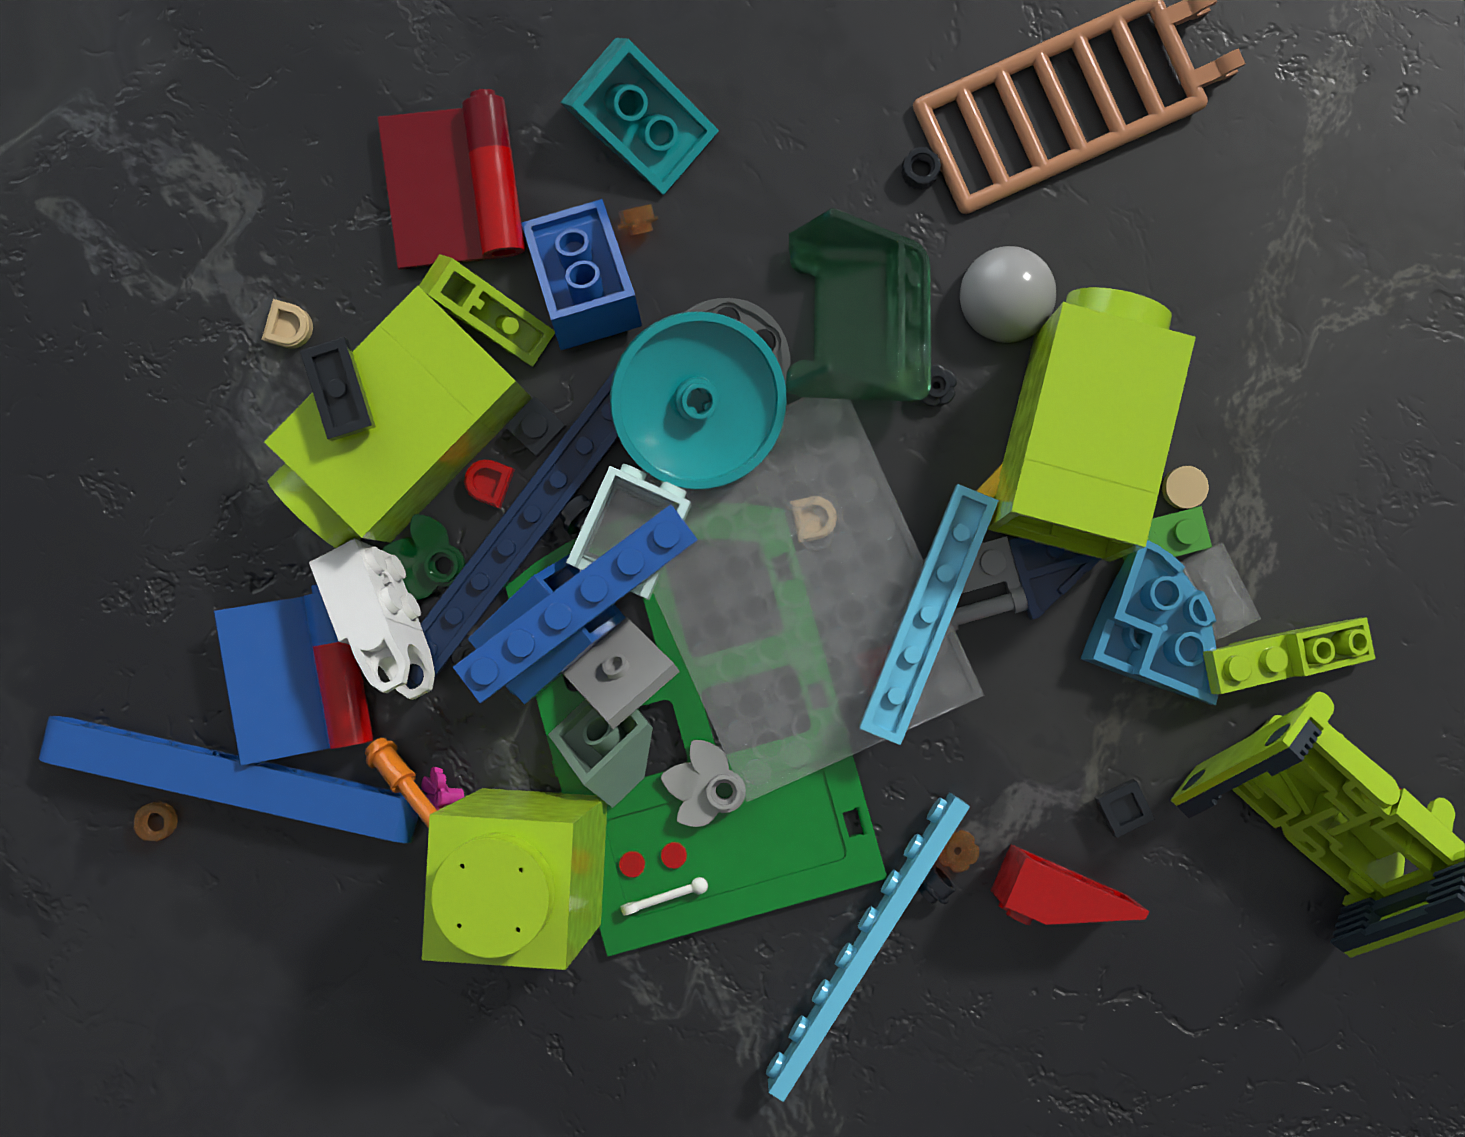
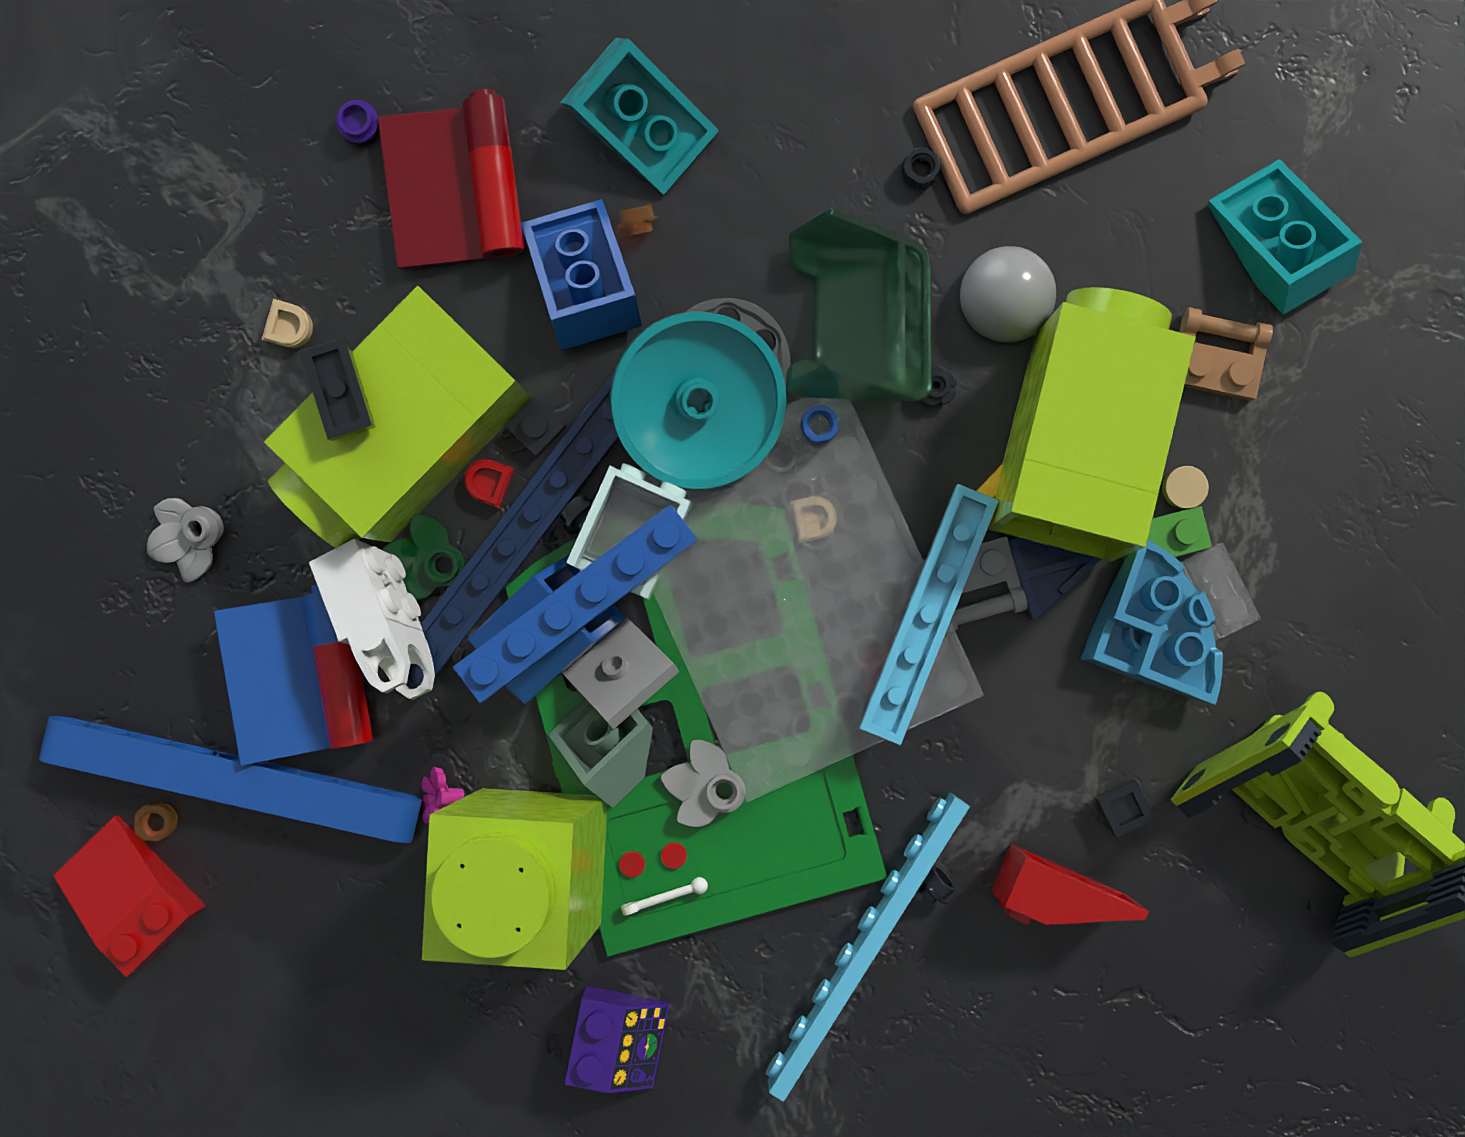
(126, 896): none -> red slope
(180, 540): none -> light grey plate
(357, 121): none -> dark purple plate
(384, 757): orange pin -> none
(486, 309): lime slope -> none
(616, 1041): none -> dark purple slope
(823, 411): none -> blue axle
(969, 852): clear orange plate -> none
(1222, 369): none -> medium nougat plate
(1285, 236): none -> teal slope
(1288, 655): lime slope -> none

